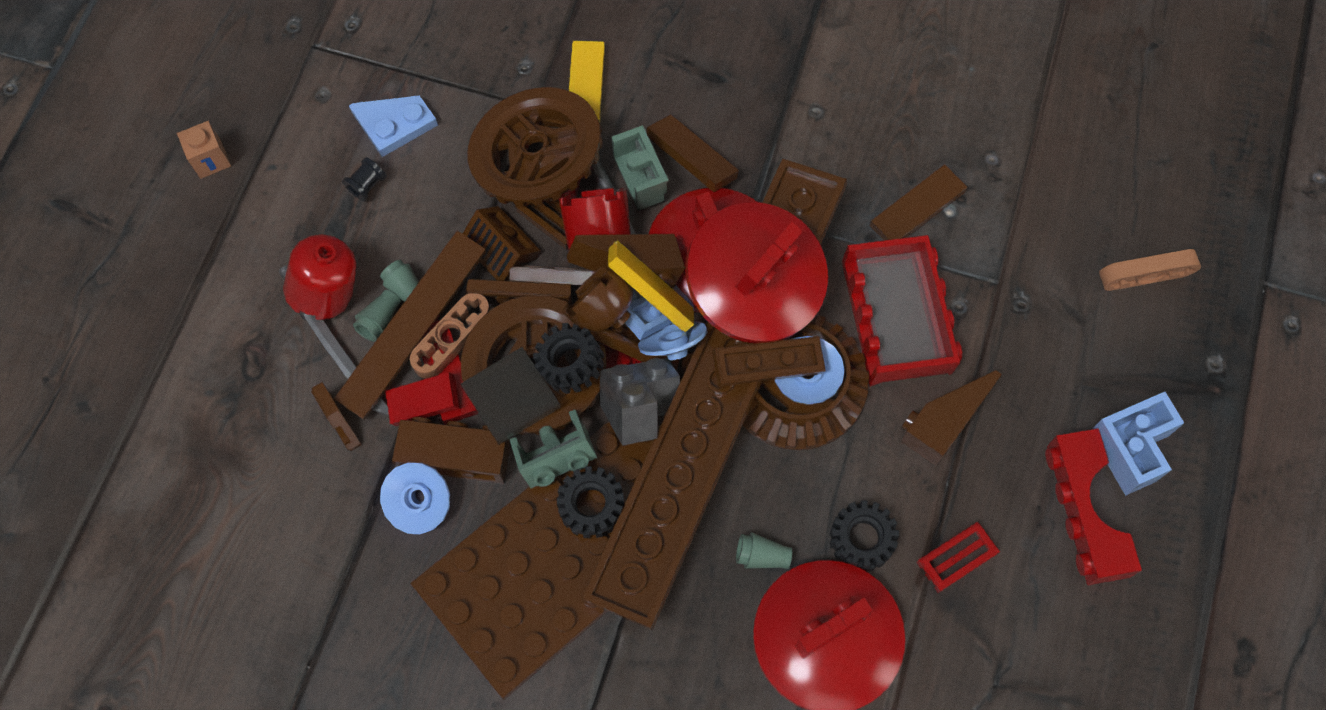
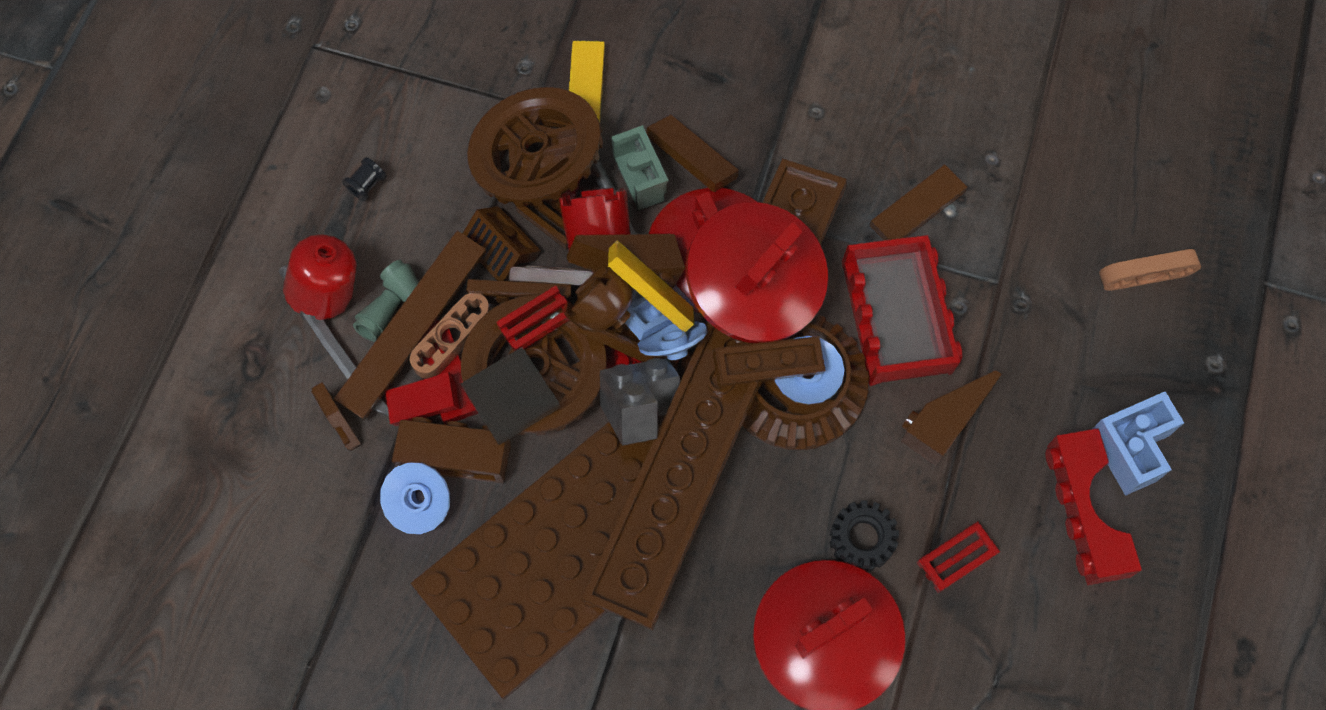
(204, 149): nougat brick -> none
(393, 121): light blue wing -> none
(526, 310): none -> red tile
(556, 455): sand green window -> none
(580, 370): black tyre -> none
(582, 482): black tyre -> none
(760, 552): sand green cone -> none

